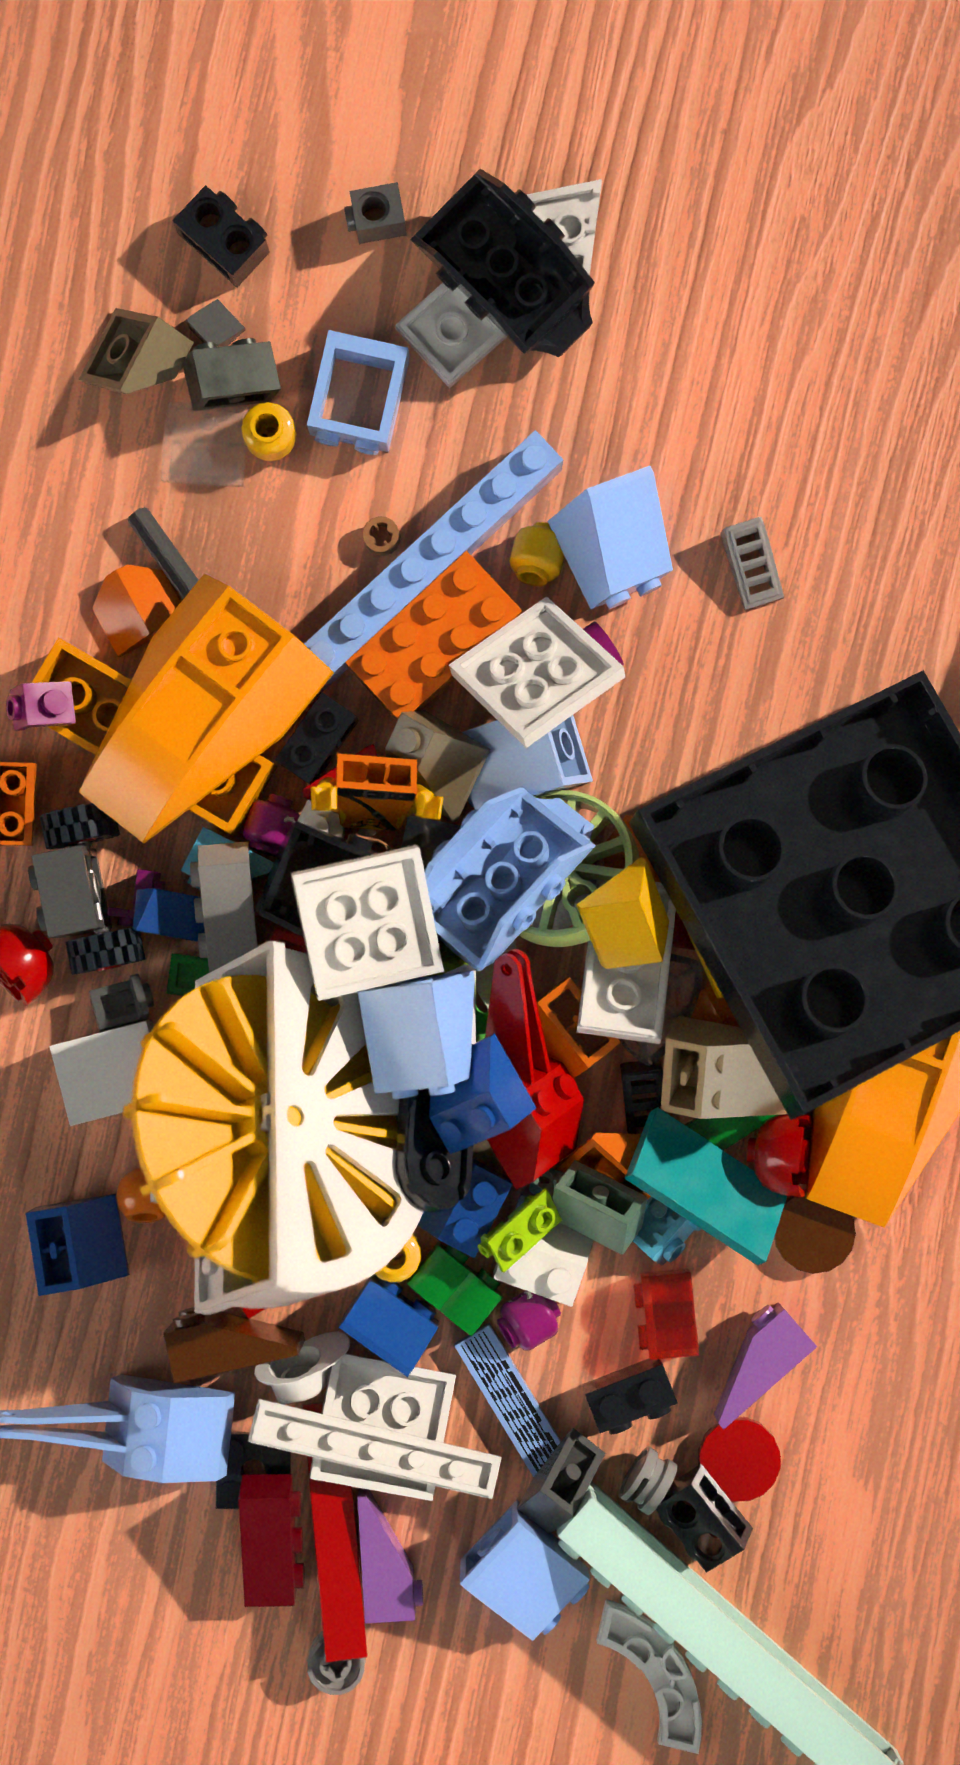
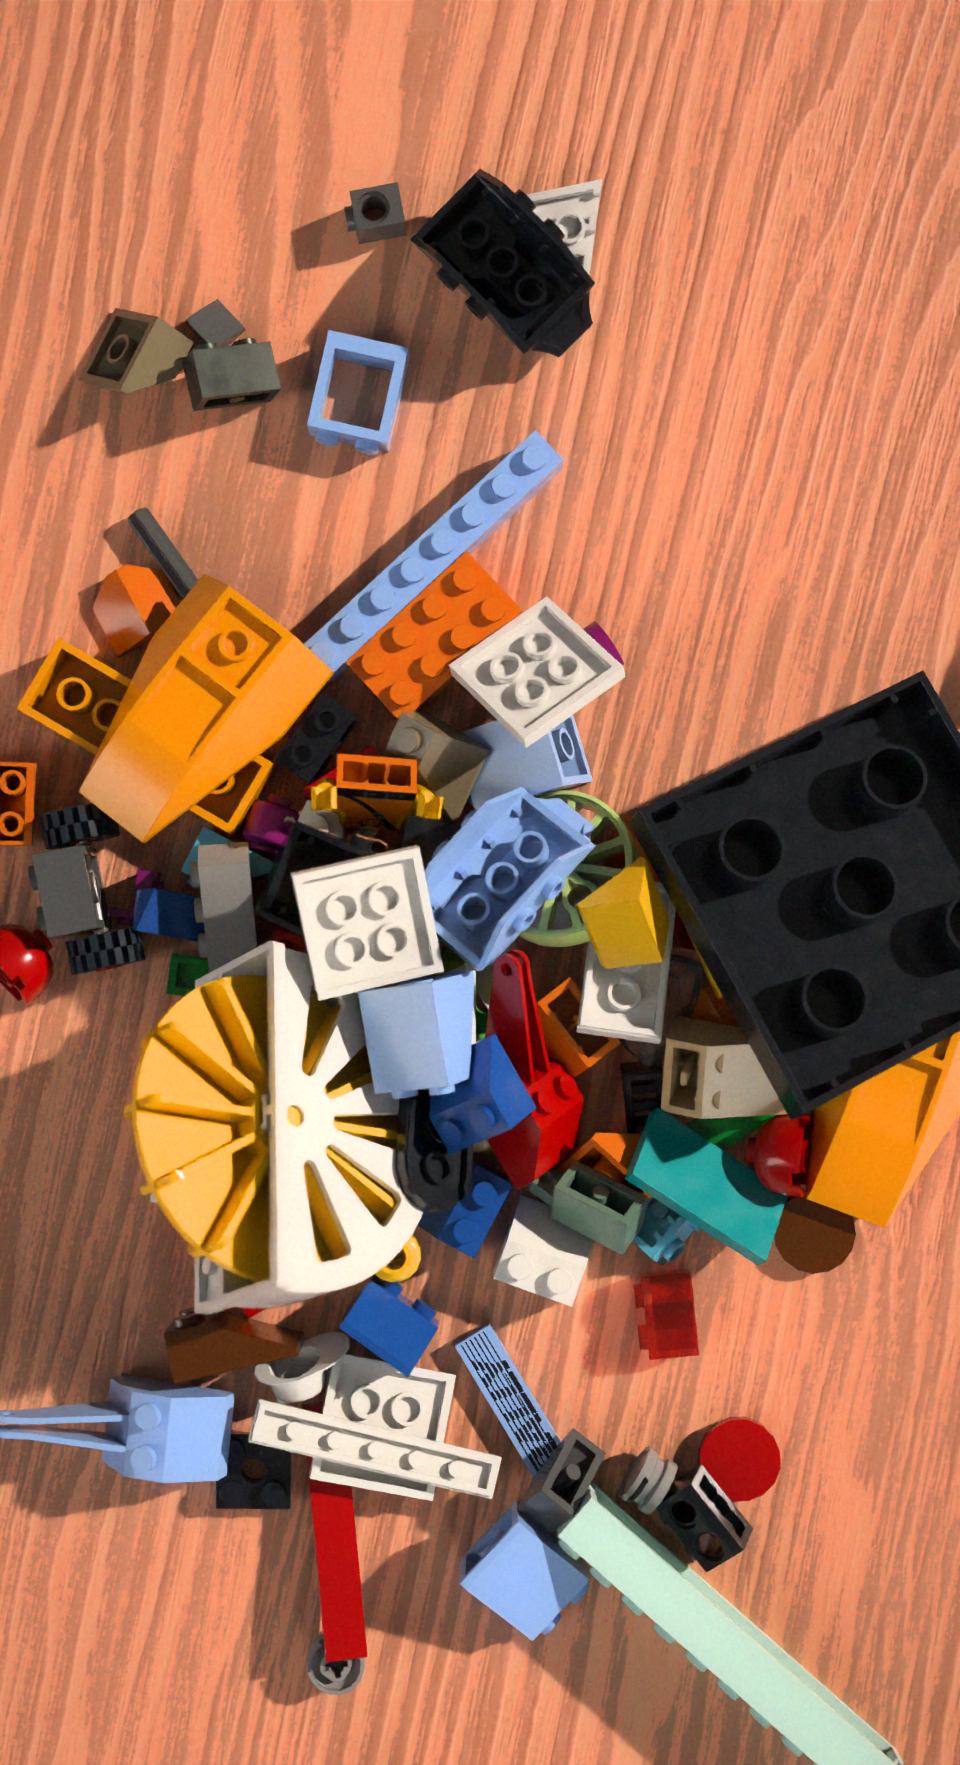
(41, 705): magenta bracket -> none
(77, 1244): blue slope -> none
(99, 1071): white brick -> none
(121, 1003): dark grey bracket -> none
(132, 1202): orange piece -> none
(203, 445): clear slope -> none
(215, 241): black brick -> none
(259, 422): yellow head -> none
(270, 1540): dark red brick -> none
(387, 1572): medium lavender slope -> none
(392, 530): medium nougat bush -> none
(449, 334): white tile -> none
(455, 1287): green brick -> none
(522, 1231): lime hinge -> none
(528, 1320): magenta head -> none
(536, 555): yellow head -> none
(615, 539): light blue slope -> none
(629, 1395): black brick -> none
(665, 1669): white tile -> none
(761, 543): light grey slope -> none
(766, 1355): medium lavender slope -> none

